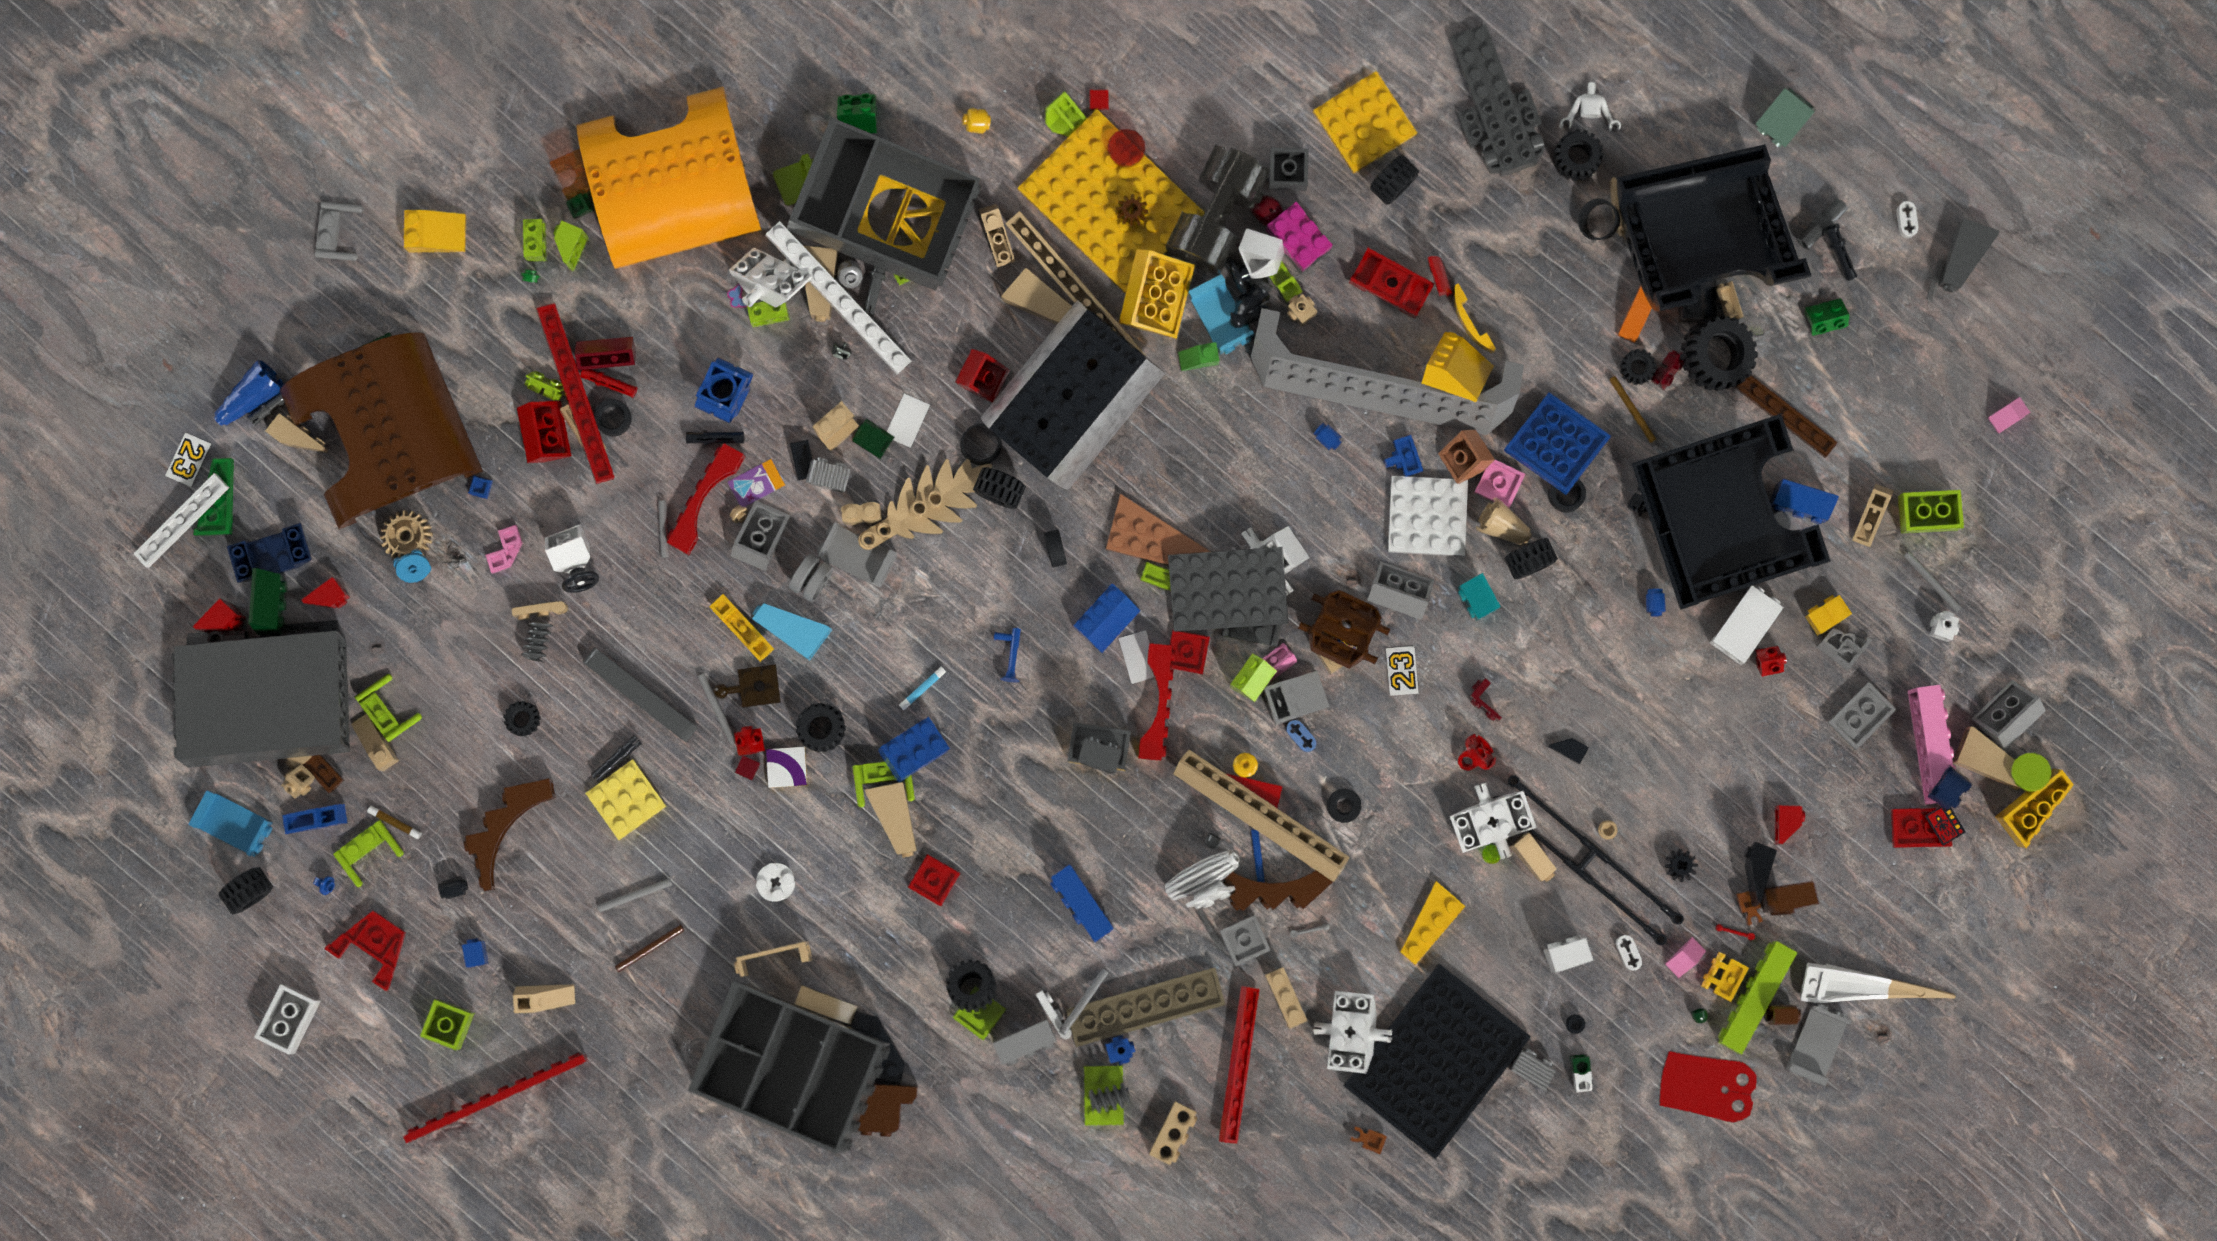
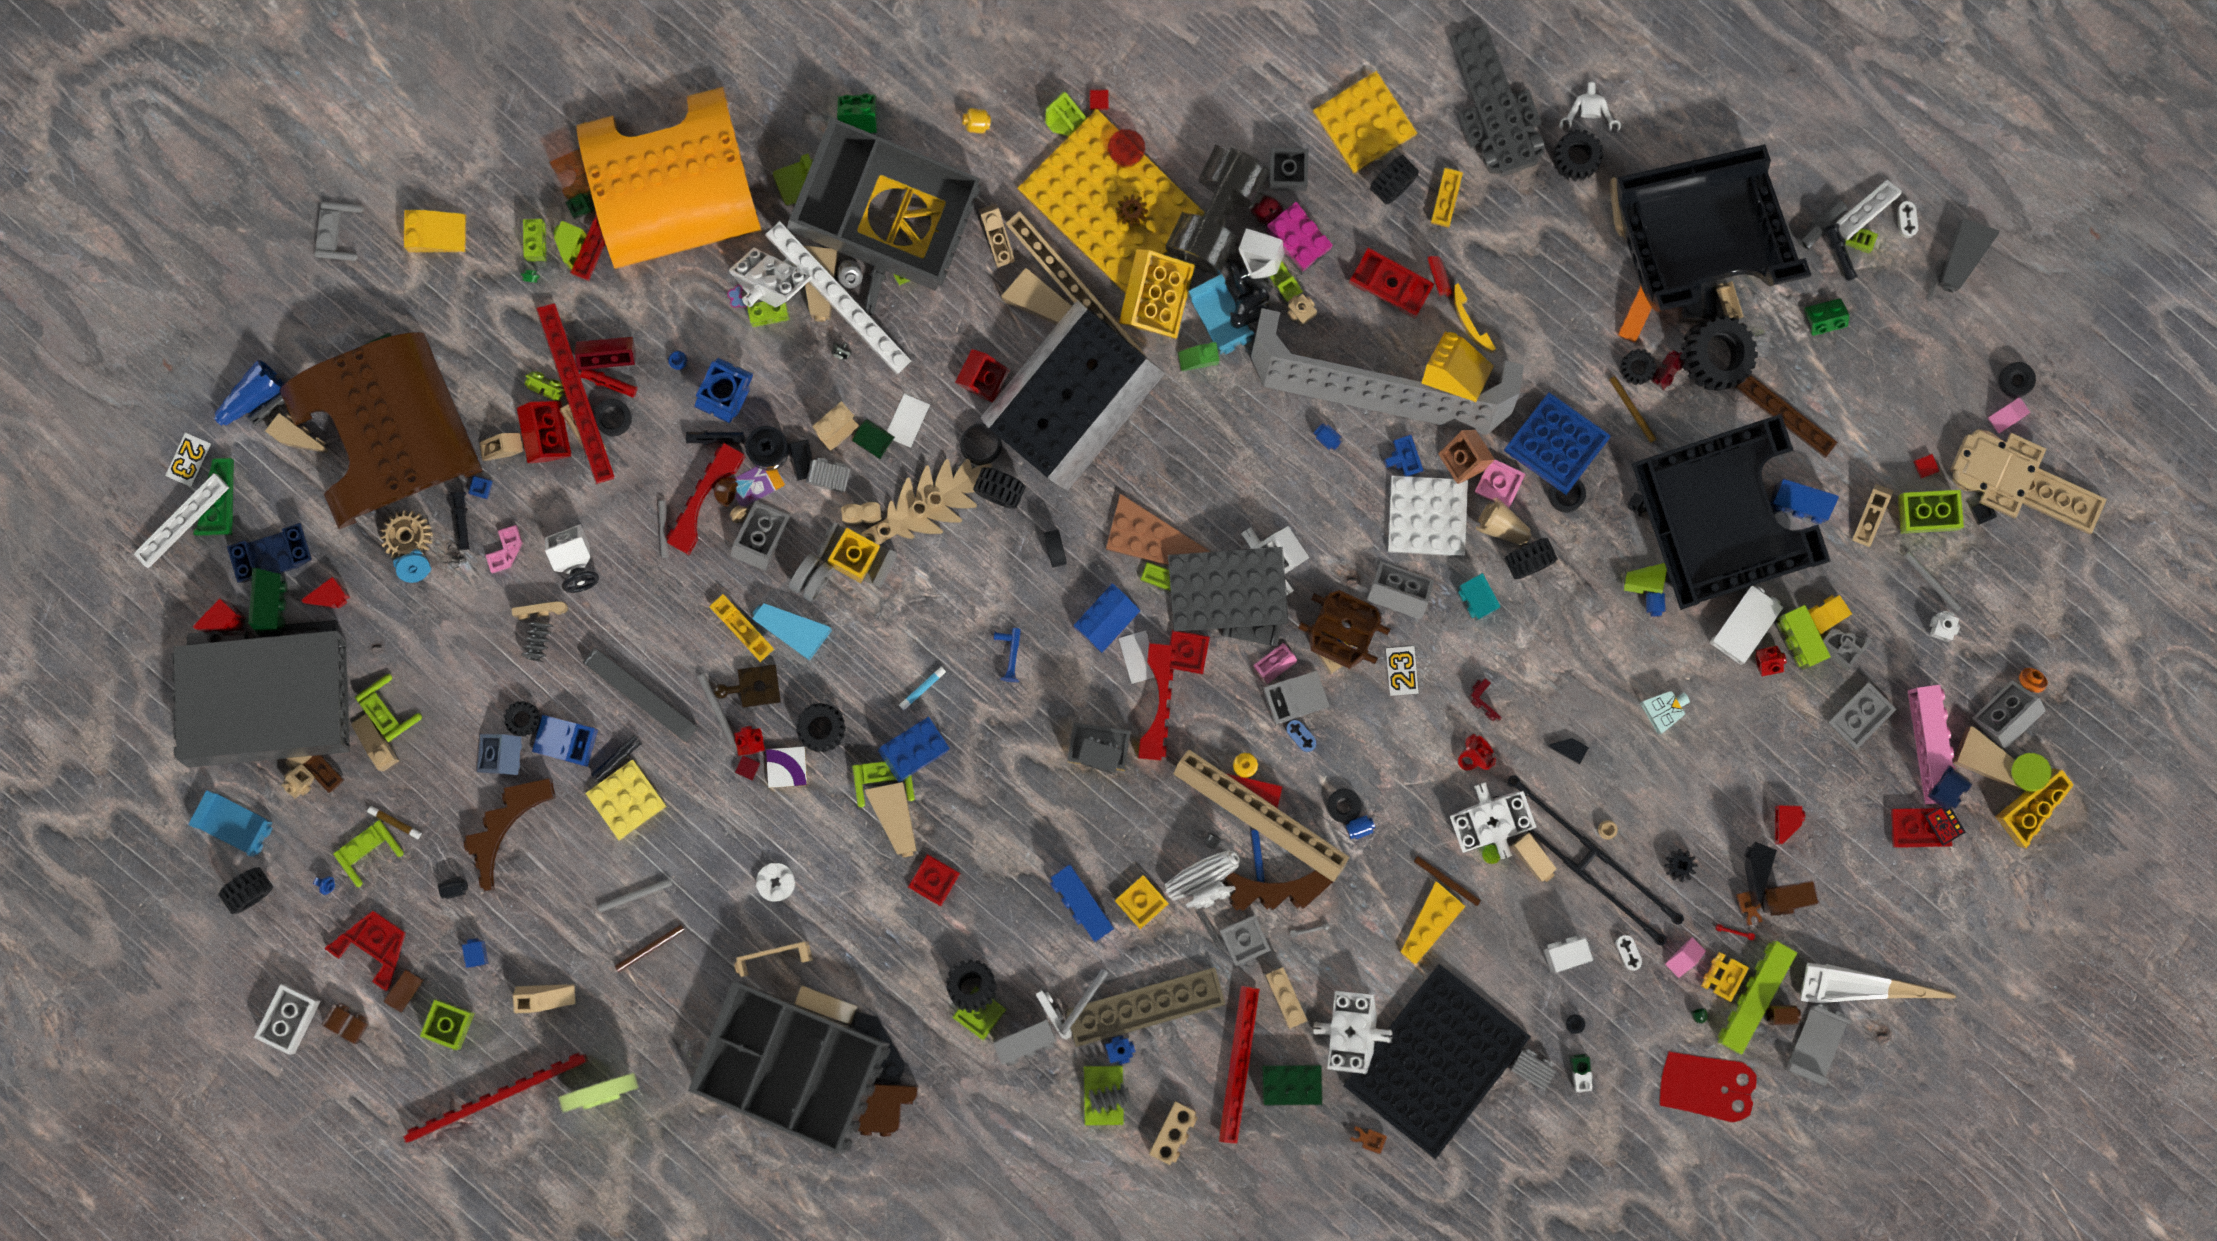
(315, 819): blue slope -> none
(345, 1023): none -> reddish brown brick
(403, 990): none -> reddish brown slope
(459, 511): none -> black pin
(499, 754): none -> sand blue slope
(501, 446): none -> tan slope
(565, 740): none -> blue slope
(589, 252): none -> red plate
(598, 1093): none -> yellowish green brick
(678, 360): none -> blue plate
(725, 491): none -> reddish brown hair
(759, 440): none -> black wheel
(853, 555): none -> yellow slope
(1141, 902): none -> yellow plate
(1253, 677): lime slope -> none
(1292, 1084): none -> dark green brick
(1360, 827): none -> blue brick
(1446, 197): none -> yellow plate
(1446, 880): none -> reddish brown piece
(1583, 216): black tyre -> none
(1646, 579): none -> lime slope
(1664, 710): none -> light aqua torso
(1785, 117): sand green slope -> none
(1802, 638): none -> lime brick
(1861, 246): none -> lime slope
(1868, 209): none -> white plate
(1926, 466): none -> red tile
(1983, 513): none -> black tile
(2011, 477): none -> tan piece
(2025, 372): none -> black tyre
(2033, 680): none -> orange plate

